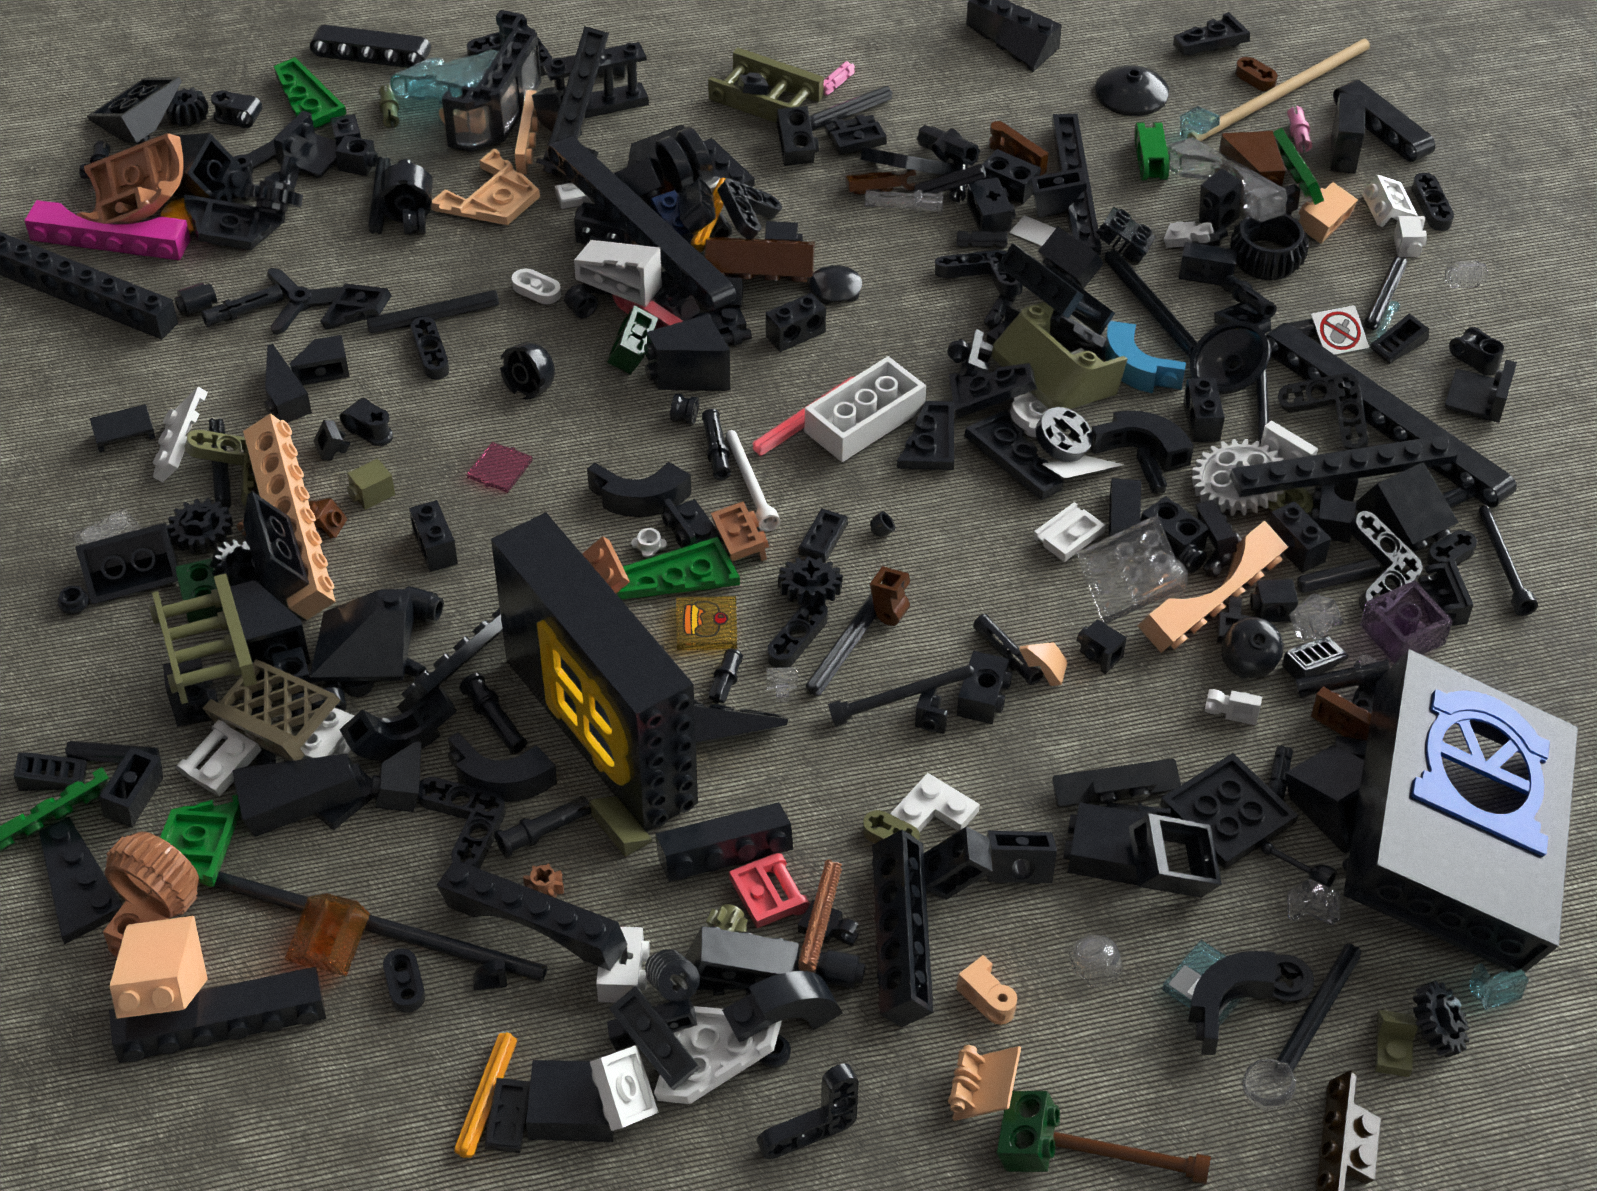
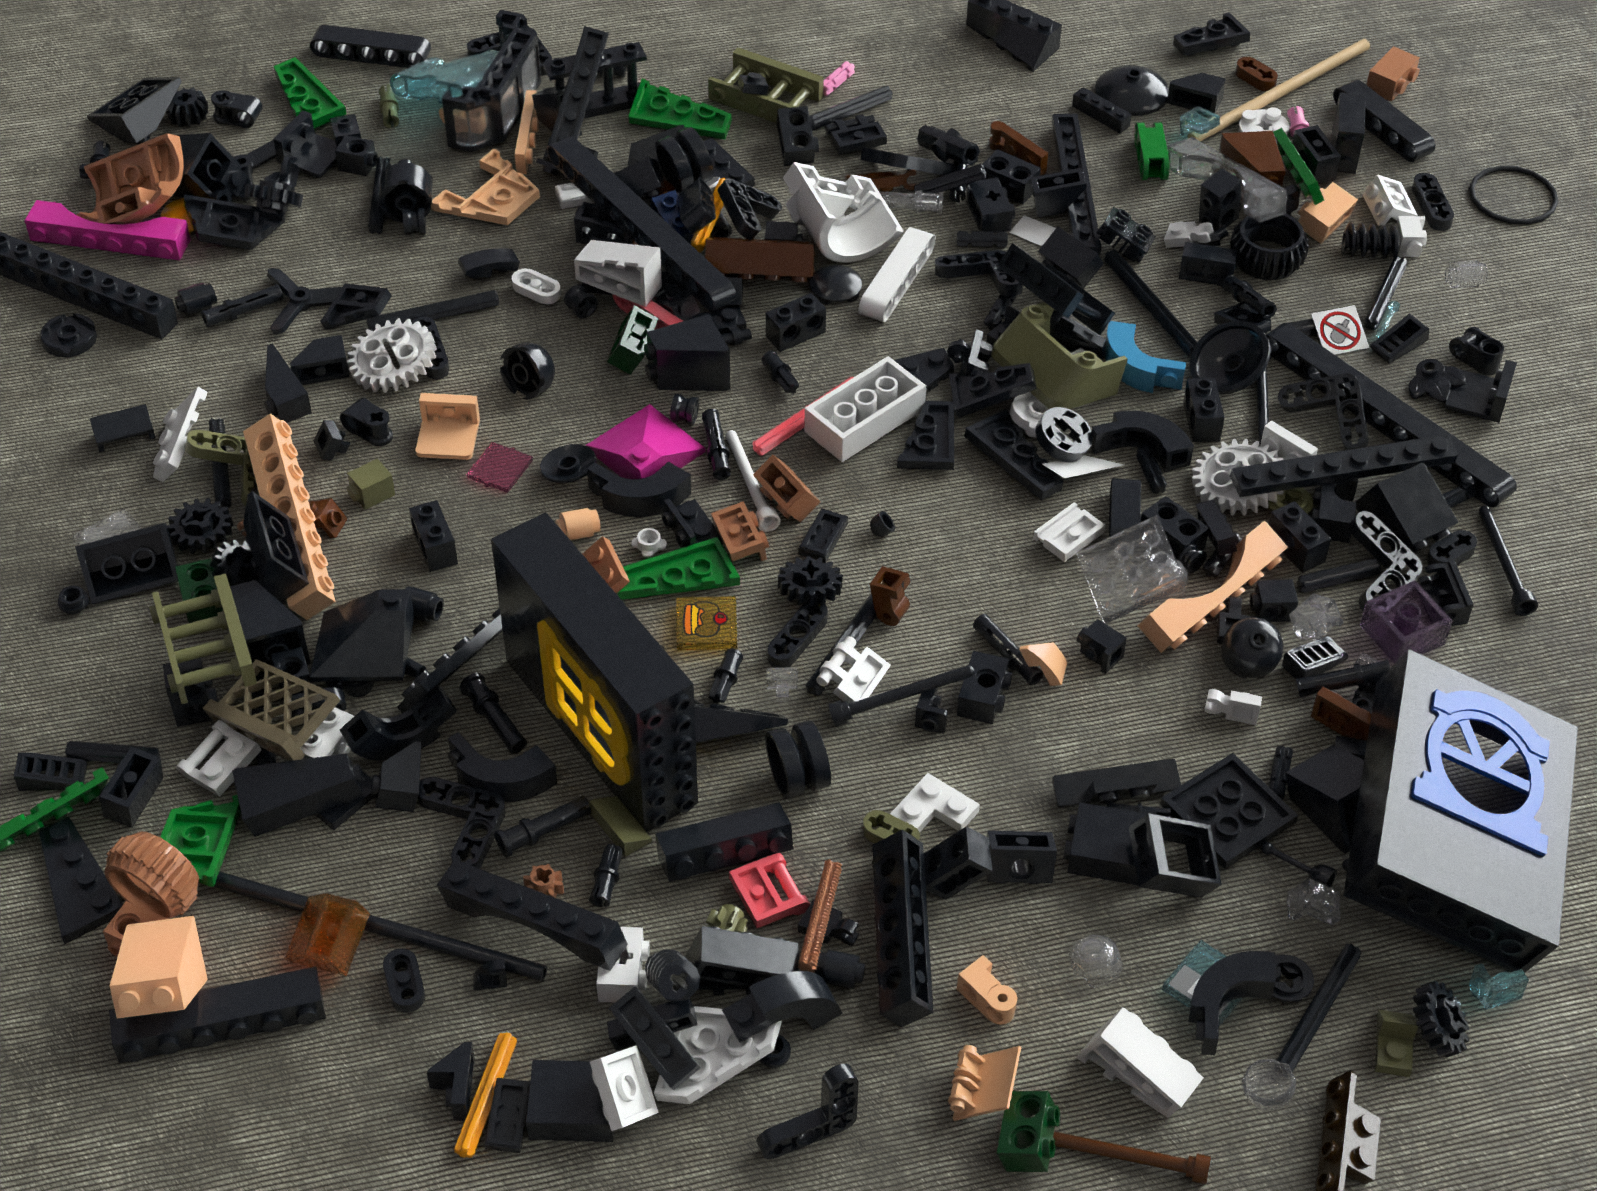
(68, 335): none -> black tile
(372, 364): none -> white gear
(448, 426): none -> light nougat bracket
(455, 1076): none -> black slope
(482, 262): none -> black slope
(567, 463): none -> black dish
(579, 523): none -> light nougat brick
(606, 876): none -> black axle
(645, 445): none -> dark pink slope
(665, 110): none -> green wing
(780, 372): none -> black axle
(786, 488): none -> nougat brick
(798, 759): none -> black wheel
(821, 207): none -> white piece
(860, 679): none -> white plate
(897, 274): none -> white beam
(928, 366): none -> black wing
(1101, 110): none -> black piece
(1143, 1062): none -> white wedge
(1197, 90): none -> black slope
(1258, 119): none -> white plate
(1317, 153): none -> black brick
(1370, 240): none -> black piece
(1393, 73): none -> nougat brick
(1435, 382): none -> black plate
(1506, 219): none -> black piece

